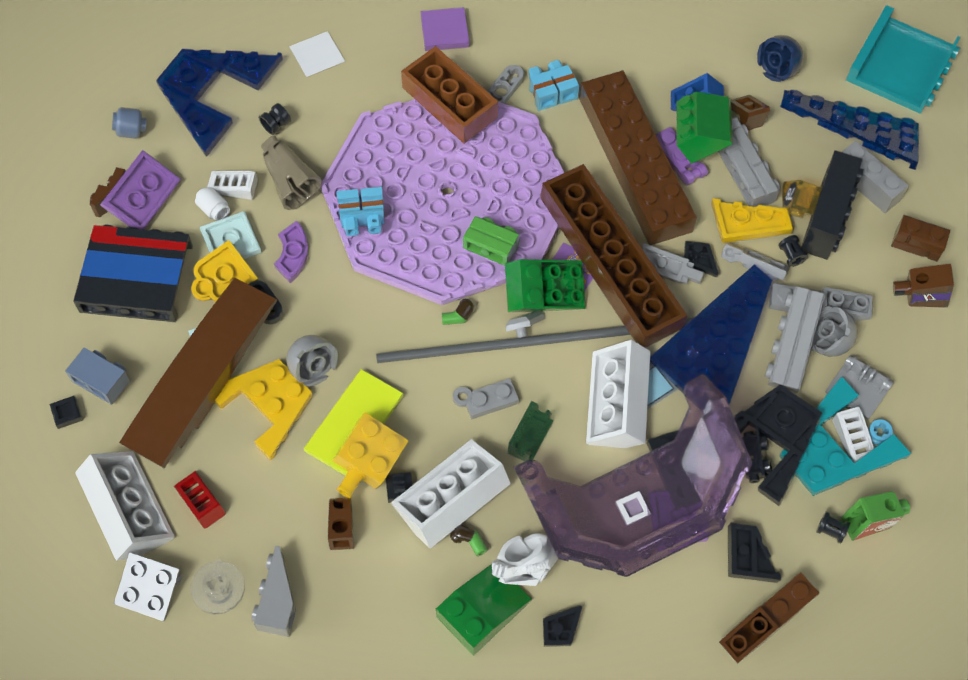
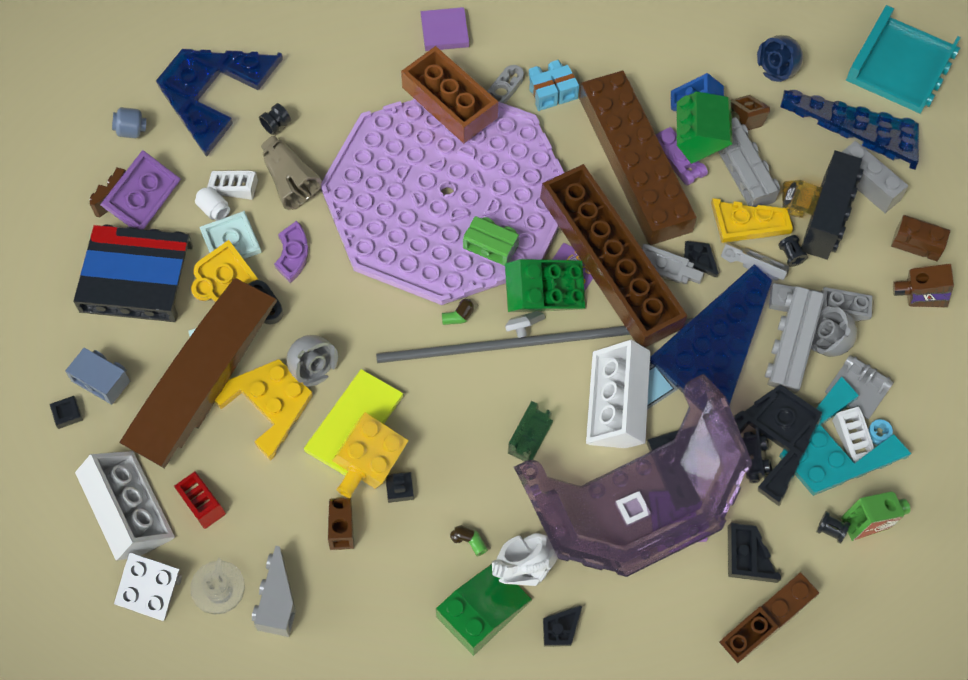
(317, 54): white sticker -> none
(352, 216): medium azure hips -> none
(451, 493): white slope -> none
(487, 399): light grey hinge -> none

